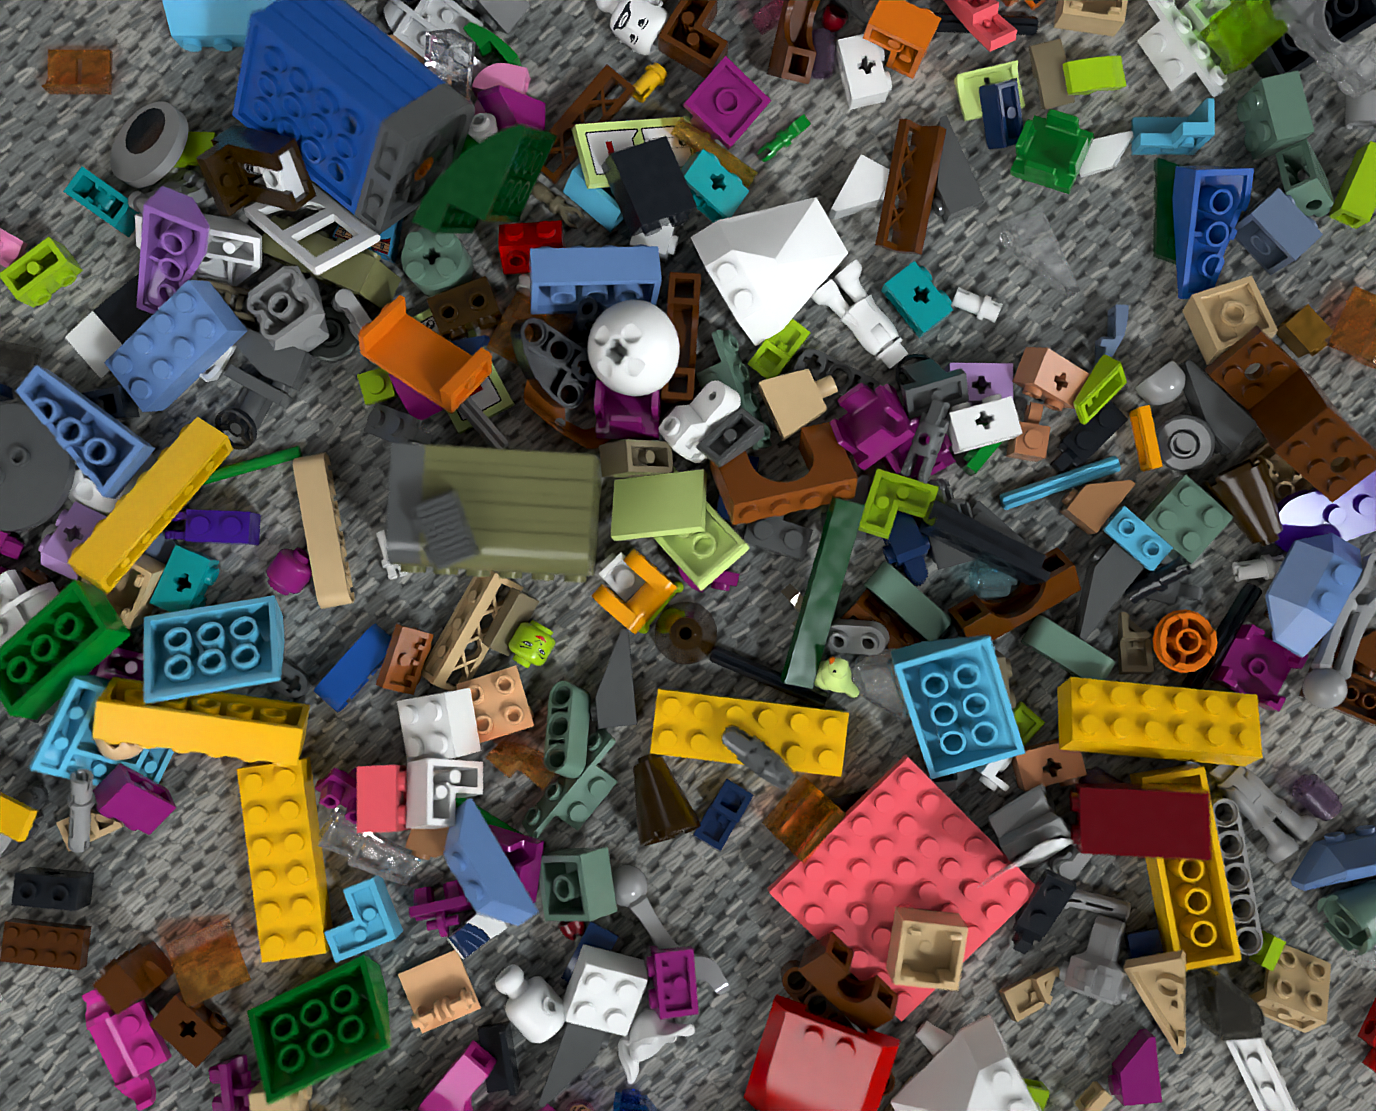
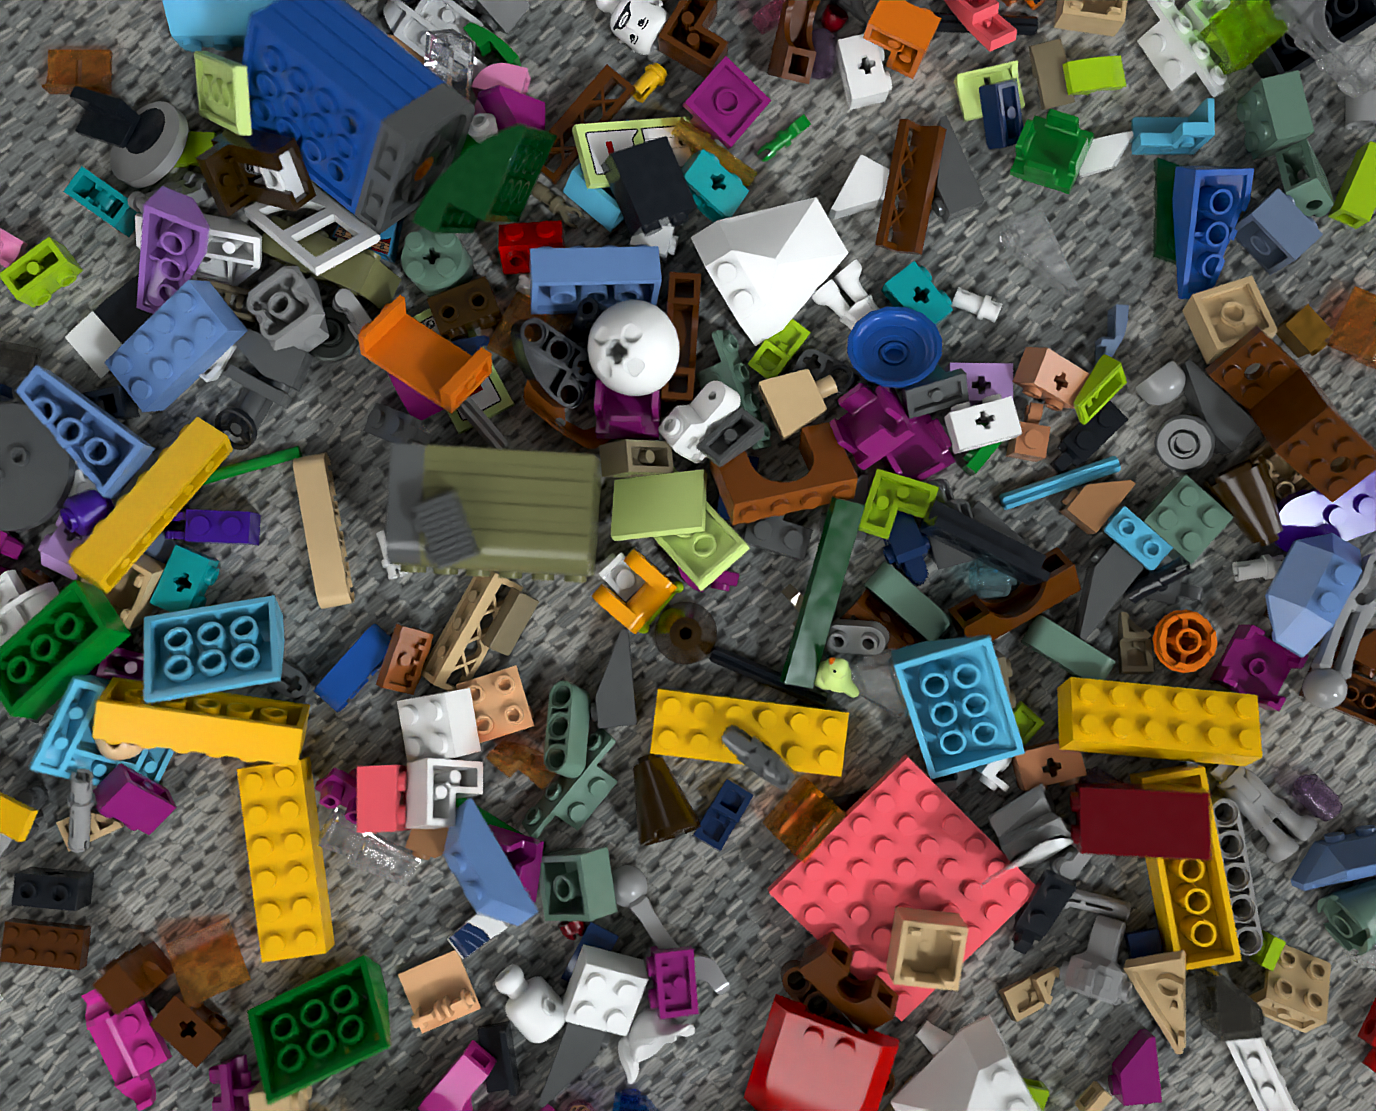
(85, 510): none -> dark purple head
(105, 117): none -> black panel
(223, 92): none -> yellowish green tile
(289, 571): magenta head -> none
(373, 921): medium azure panel -> none
(376, 386): lime plate -> none
(427, 908): magenta hips -> none
(531, 644): lime head -> none
(894, 346): none -> blue hat
(932, 425): dark grey hinge -> none
(1145, 438): light orange tile -> none
(1225, 633): black axle -> none

